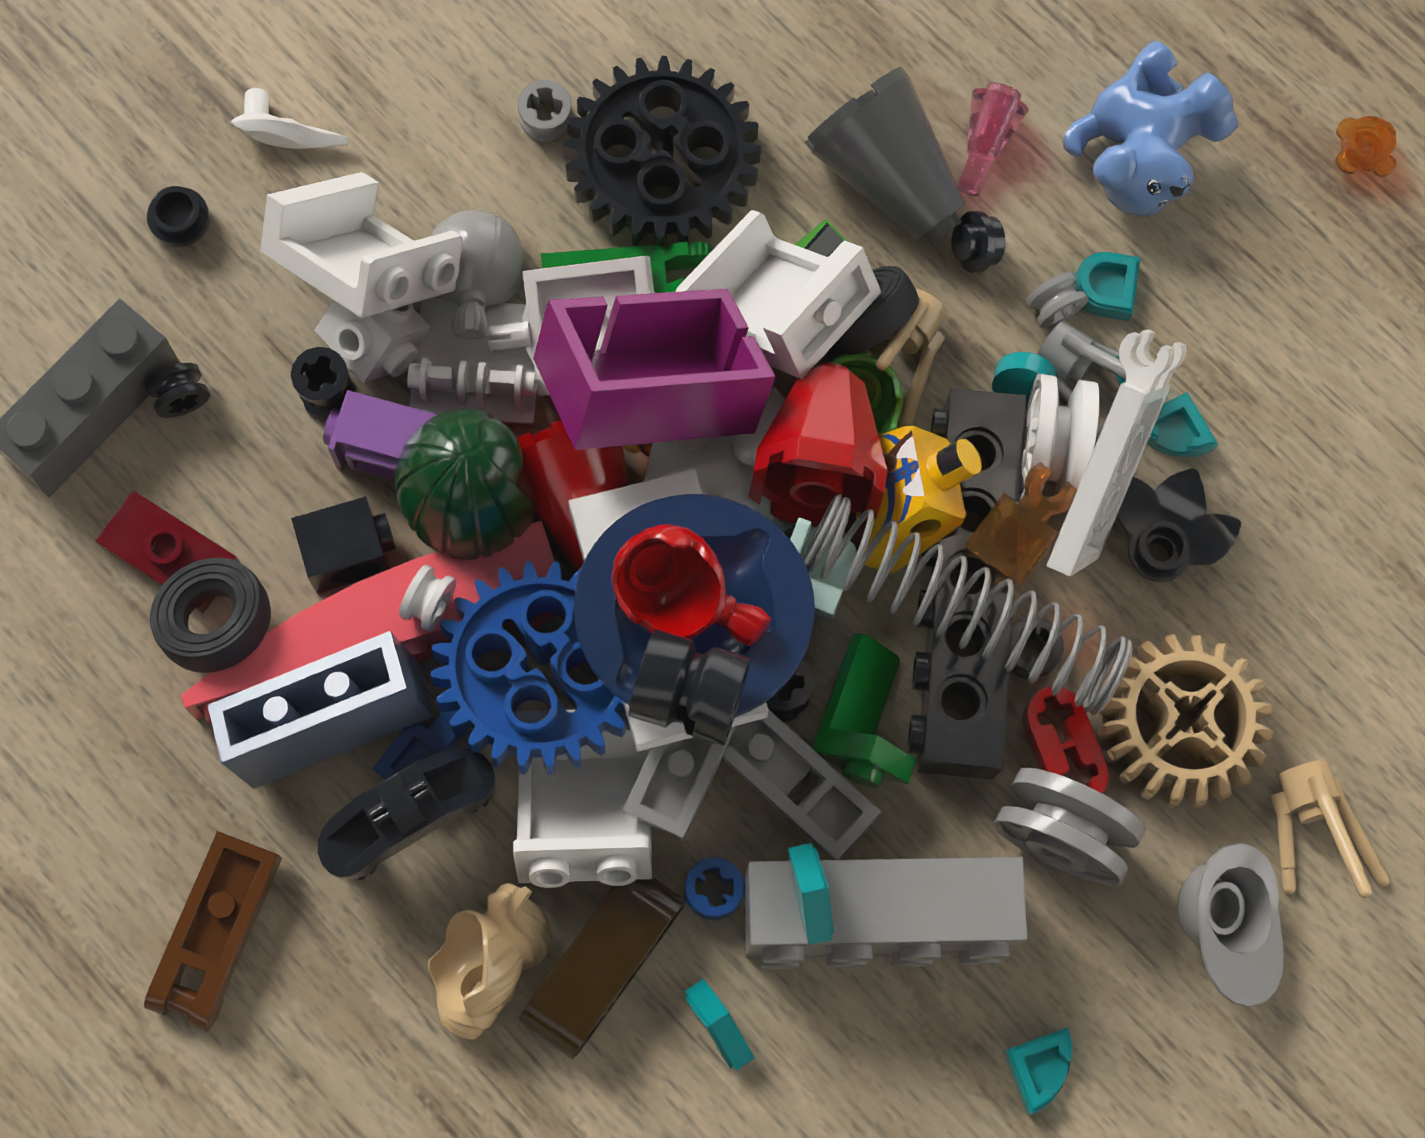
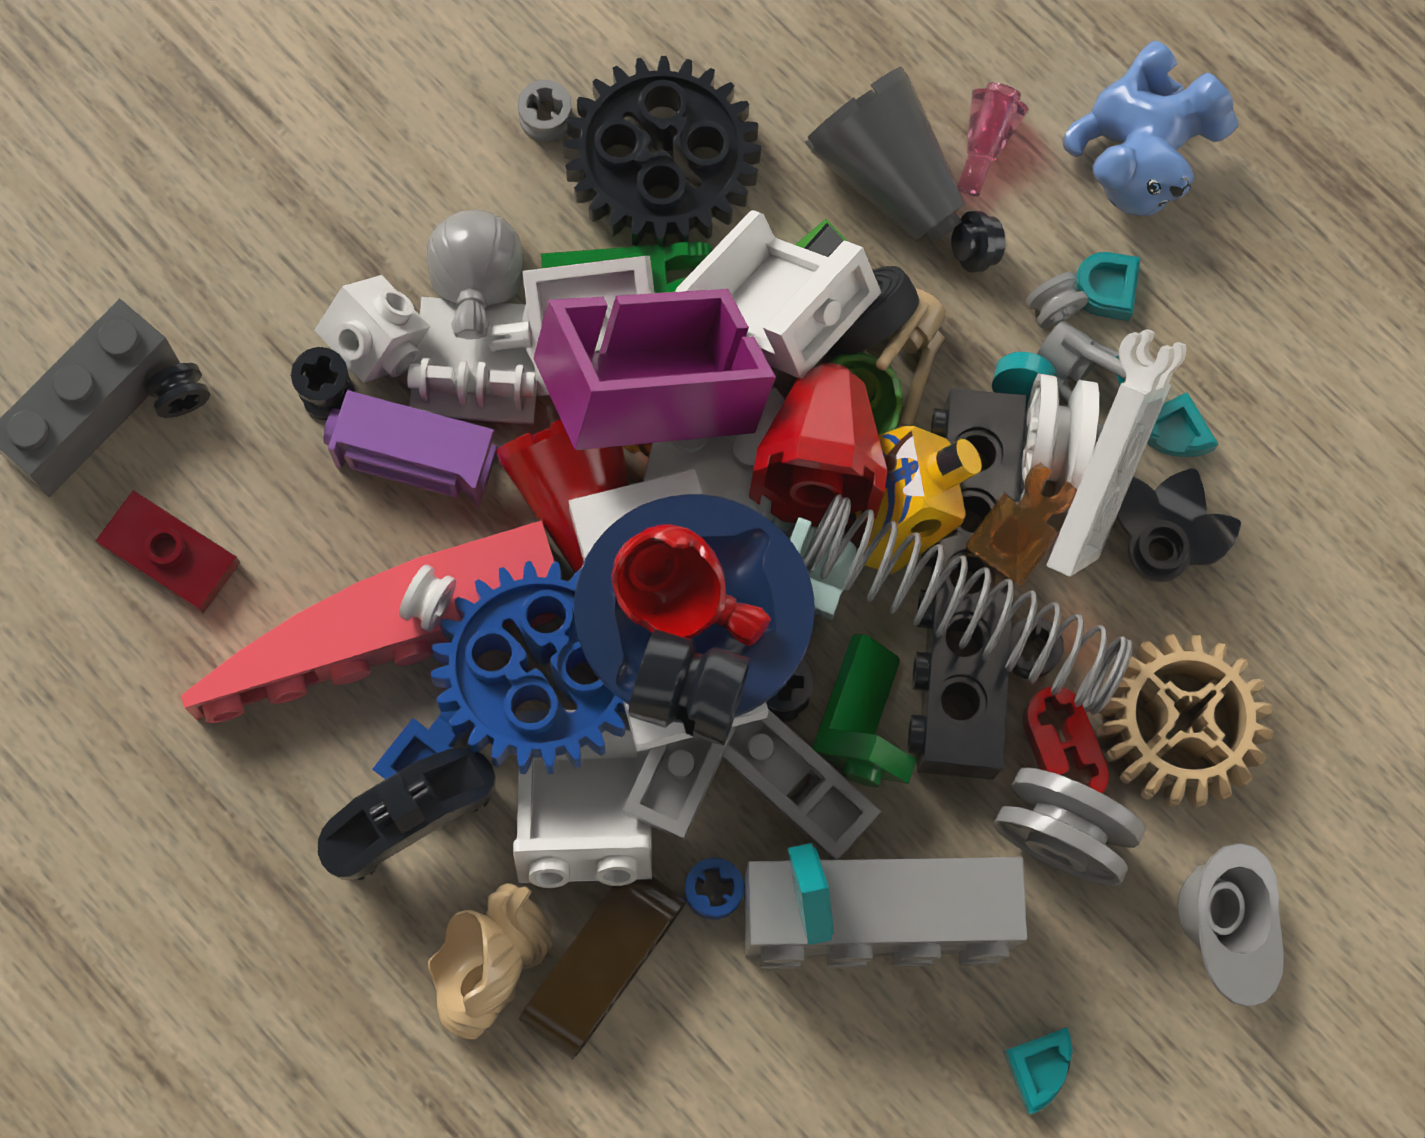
(178, 216): black plate -> none
(213, 929): reddish brown plate -> none
(228, 643): black tyre -> none
(280, 131): white bar -> none
(319, 710): sand blue brick -> none
(343, 250): white panel -> none
(343, 544): black brick -> none
(461, 484): dark green hair -> none
(719, 1025): teal tile -> none
(1318, 796): tan plant -> none
(1374, 132): clear orange plate -> none

